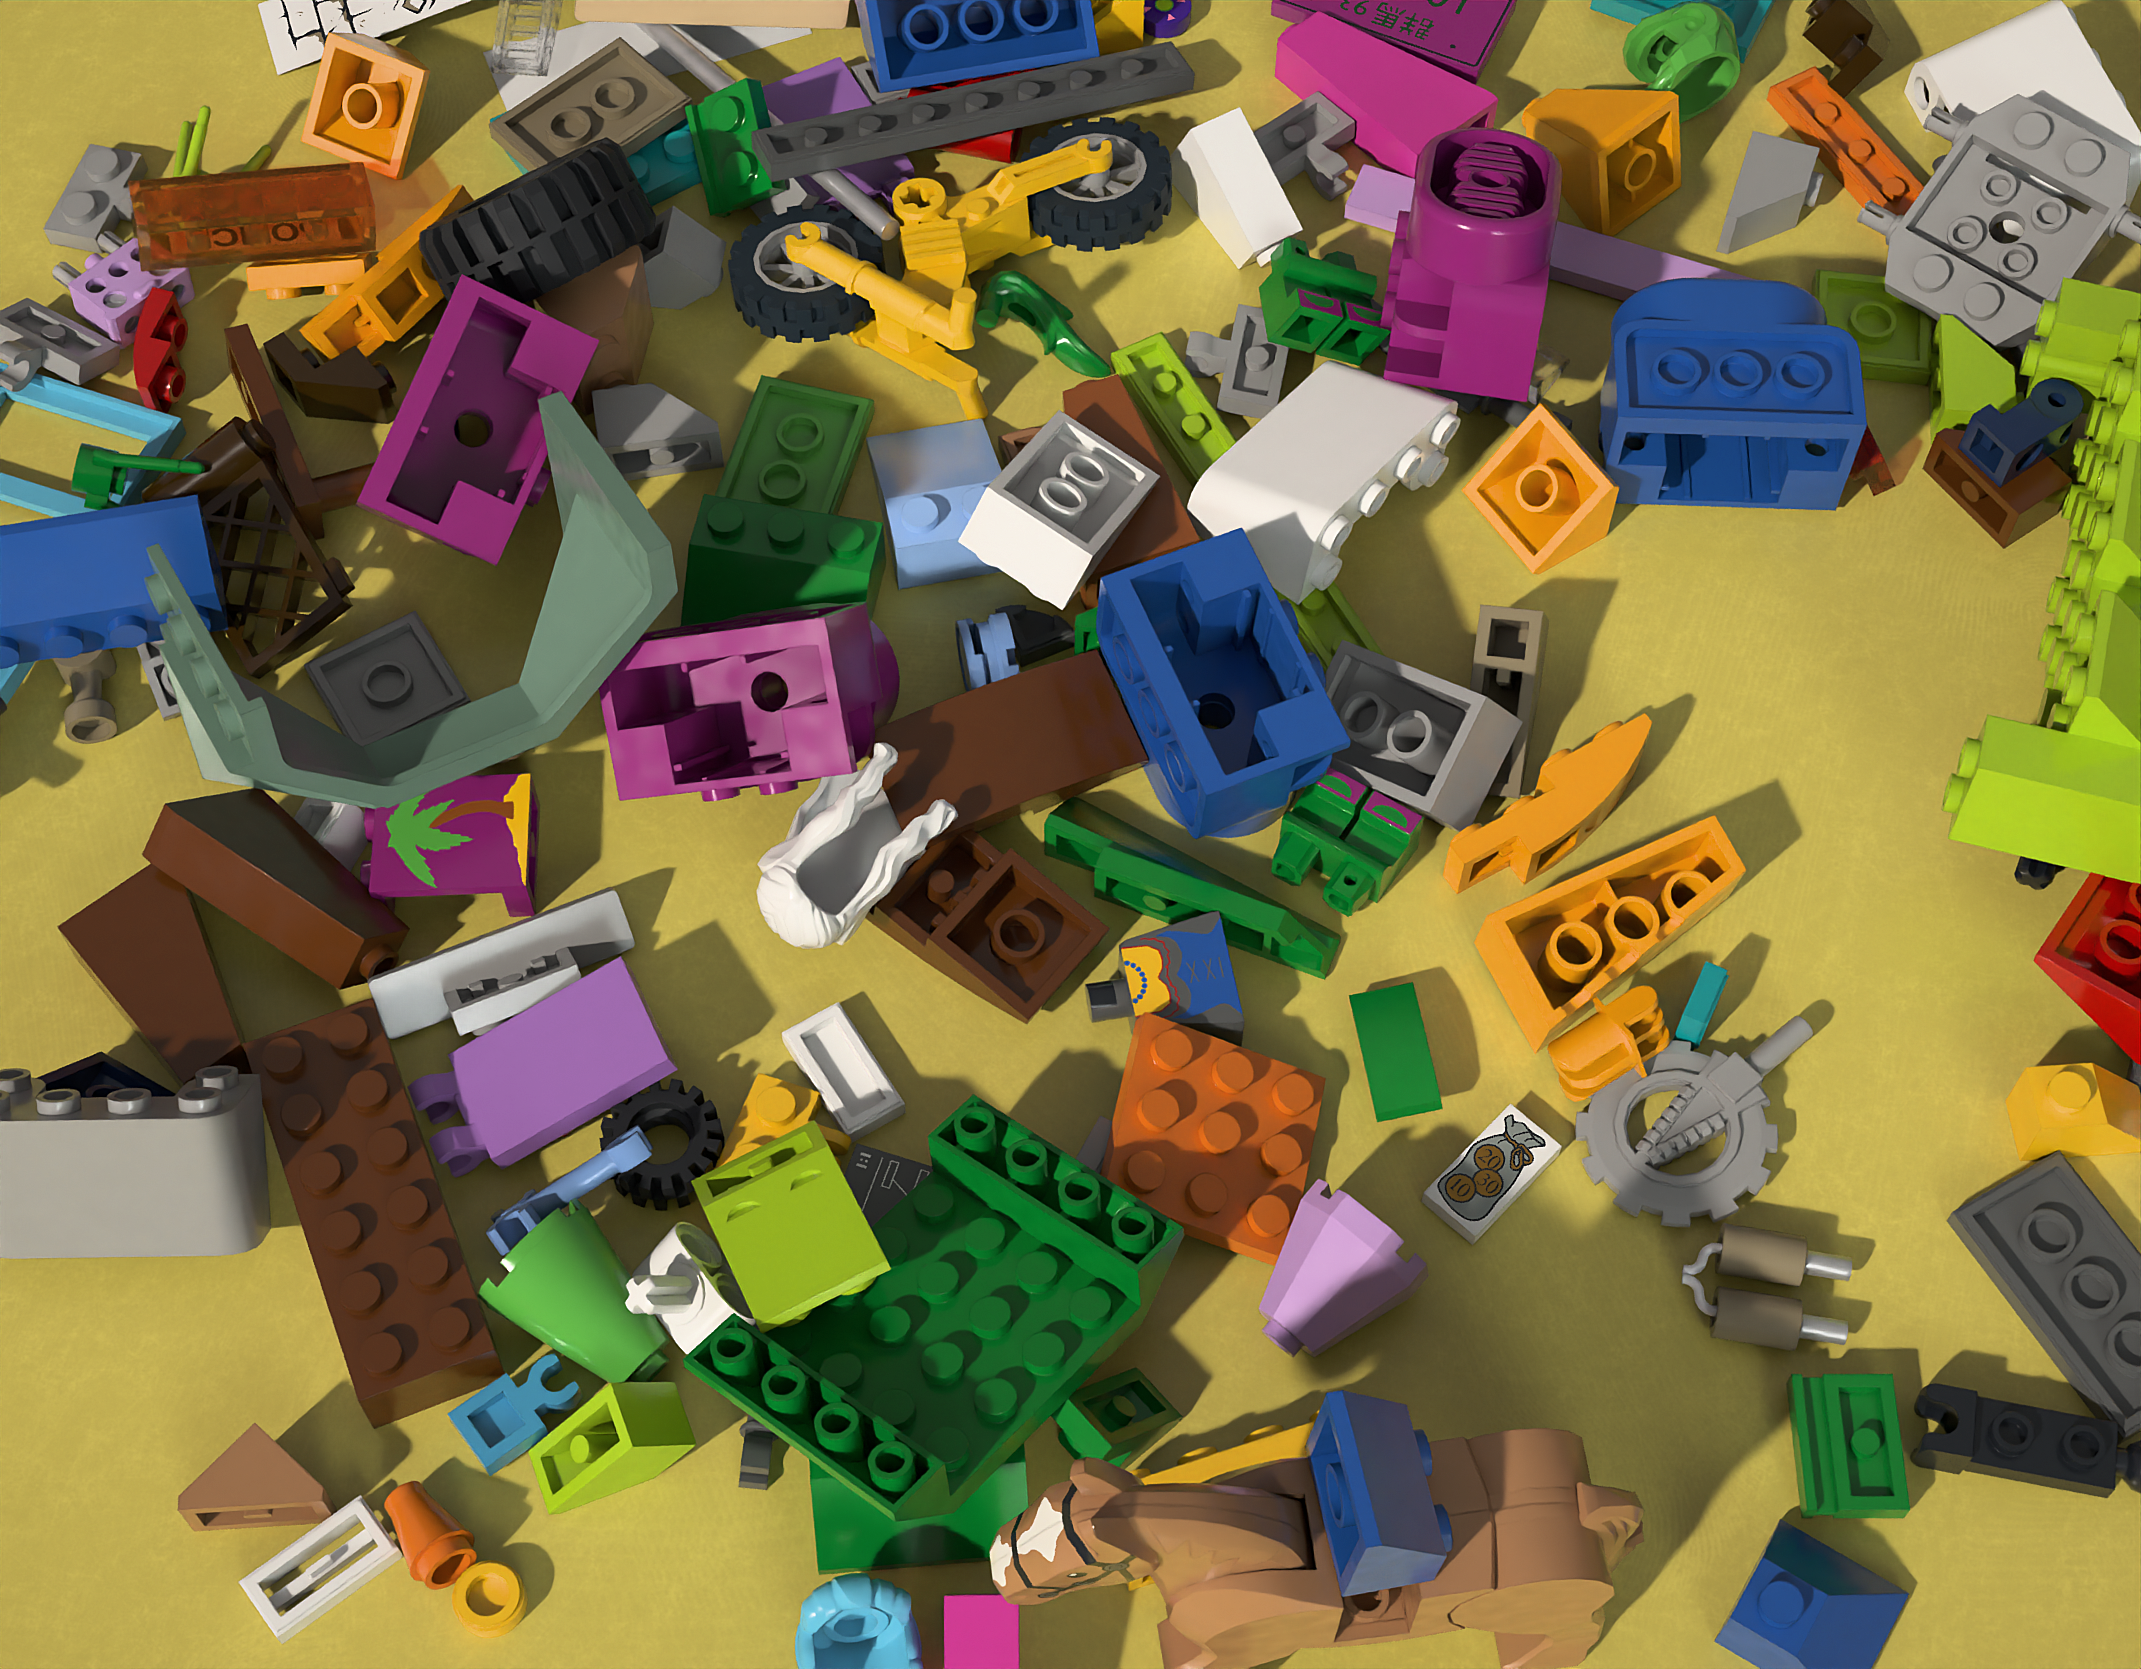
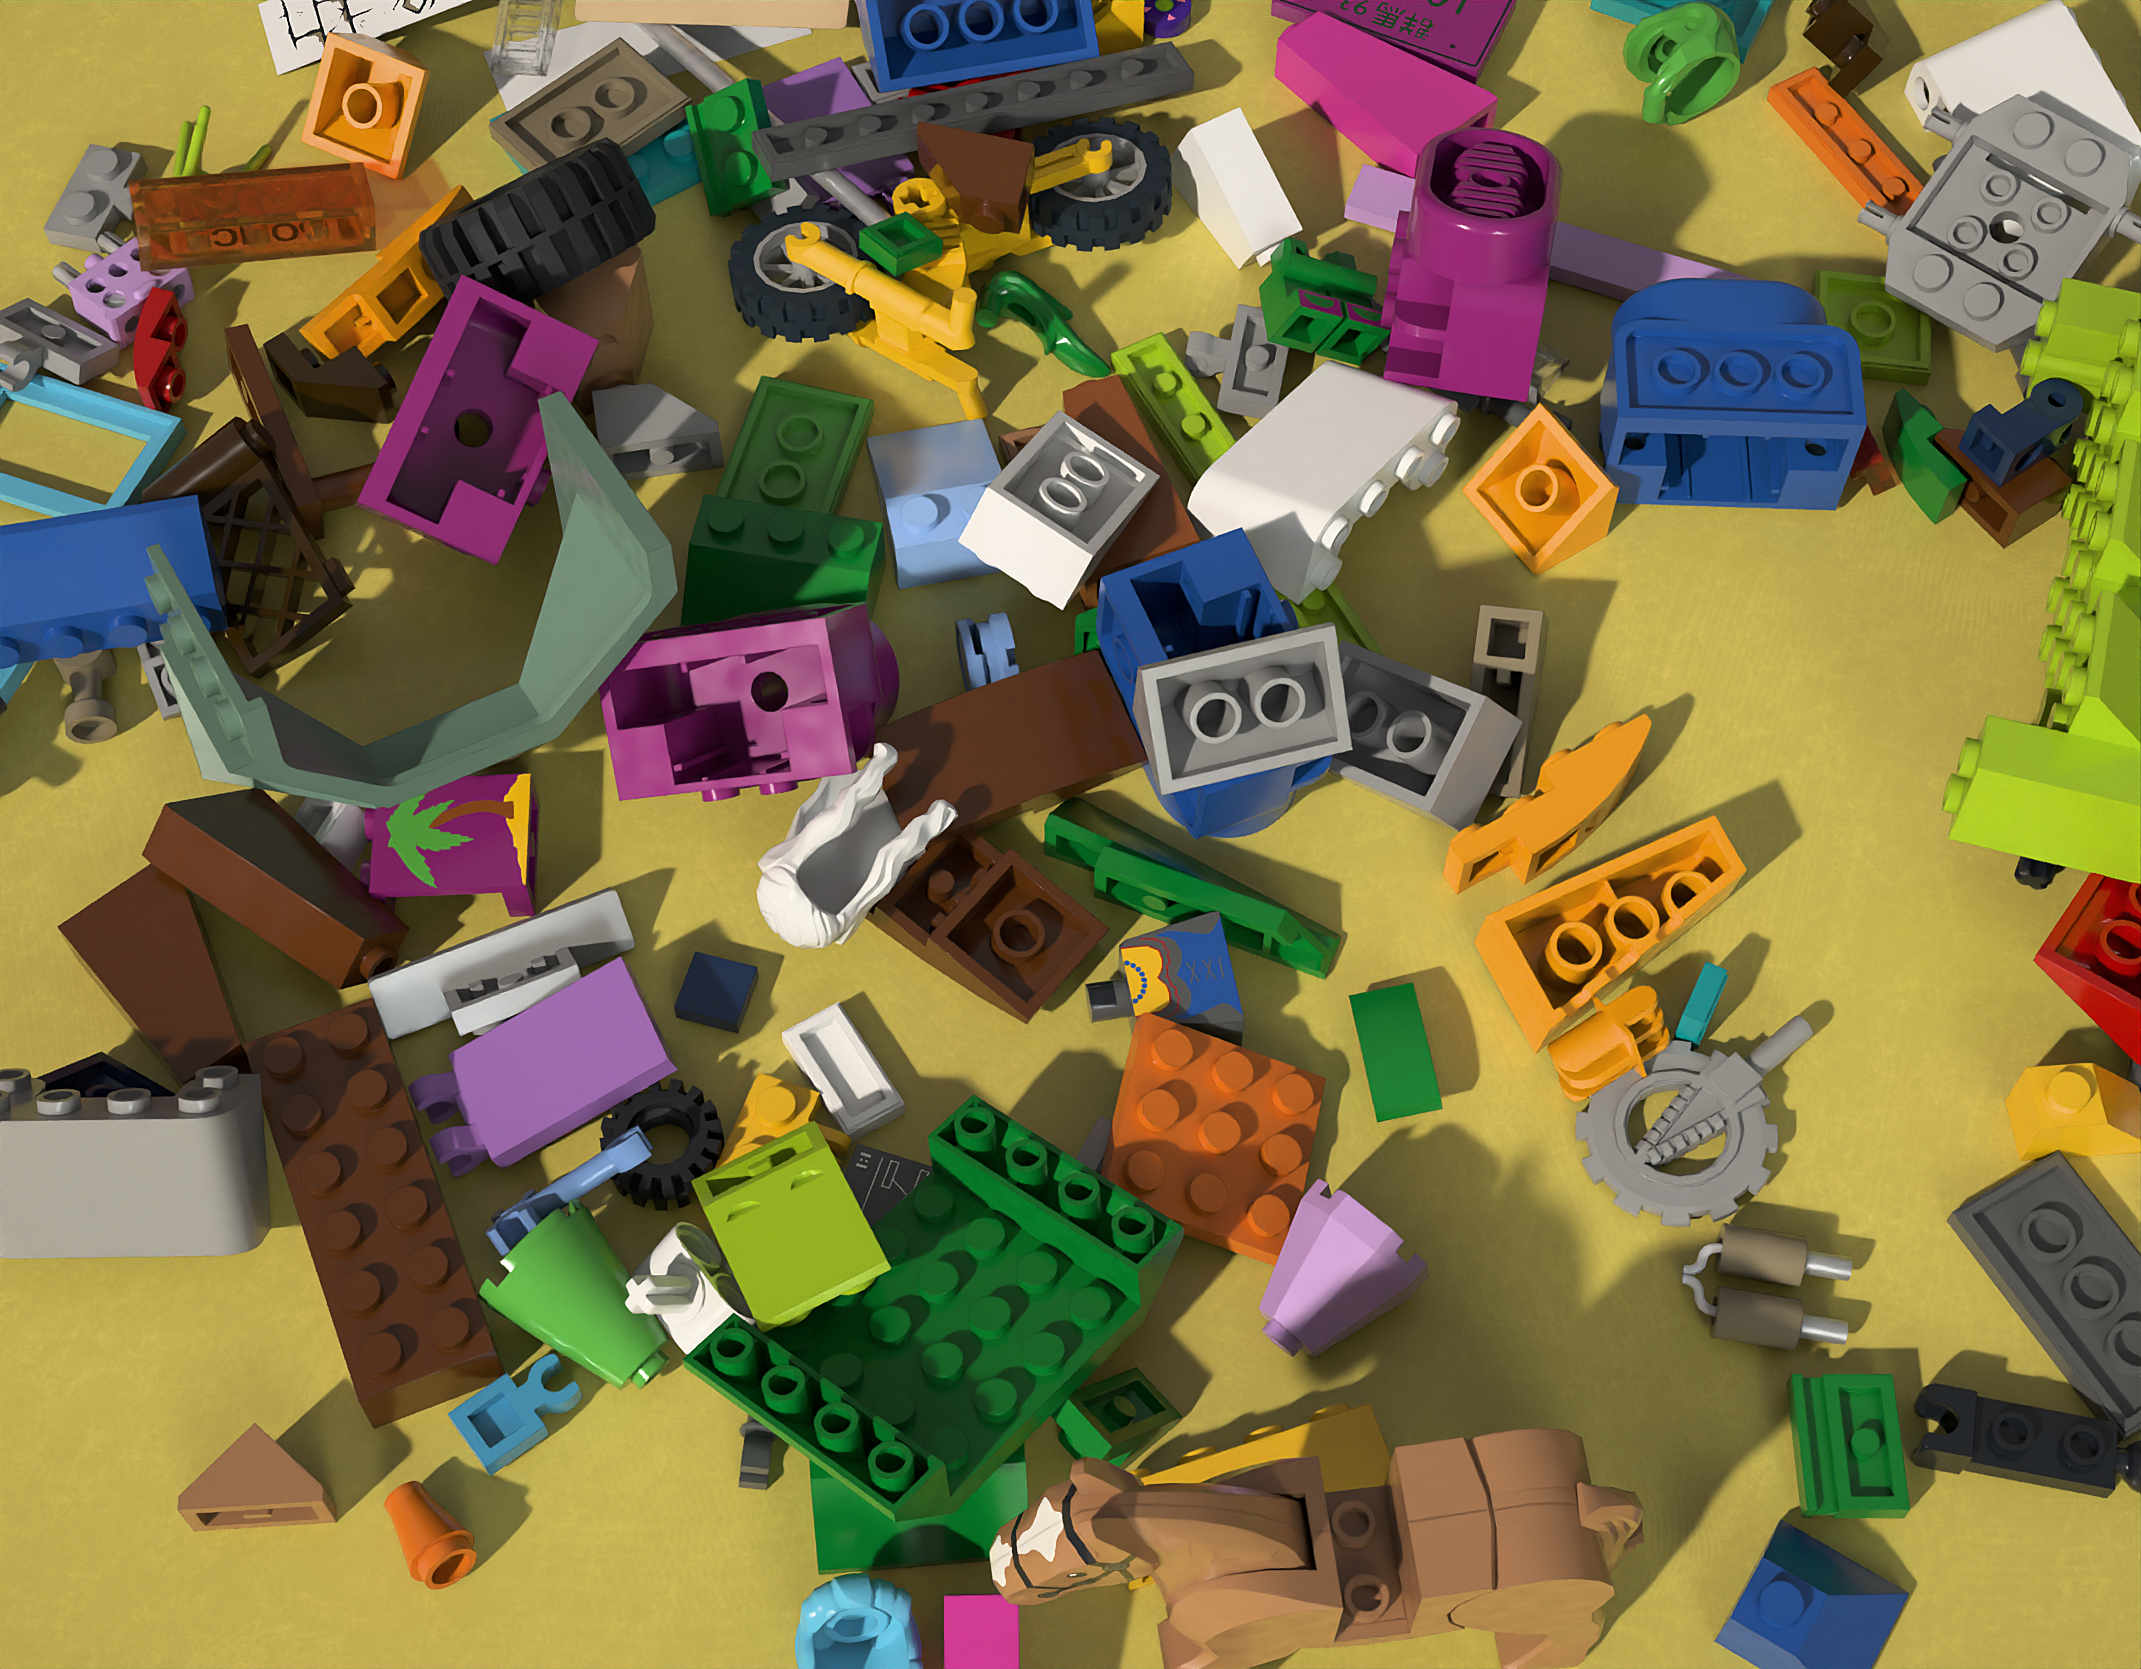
(106, 471): green plant -> none
(286, 276): light orange plate -> none
(334, 1591): white tile -> none
(386, 681): light grey tile -> none
(489, 1599): yellow tile -> none
(612, 1444): lime slope -> none
(681, 260): light grey slope -> none
(716, 992): none -> dark blue tile
(900, 243): none -> green tile
(979, 175): none -> reddish brown slope
(1037, 634): dark grey tile -> none
(1242, 708): none -> light grey slope
(1306, 141): light grey plate -> none
(1347, 839): green hips -> none
(1376, 1494): blue slope -> none
(1491, 1174): tile -> none
(1613, 150): light orange slope -> none
(1769, 191): light grey slope -> none
(1925, 473): none -> green slope
(1966, 377): lime slope -> none

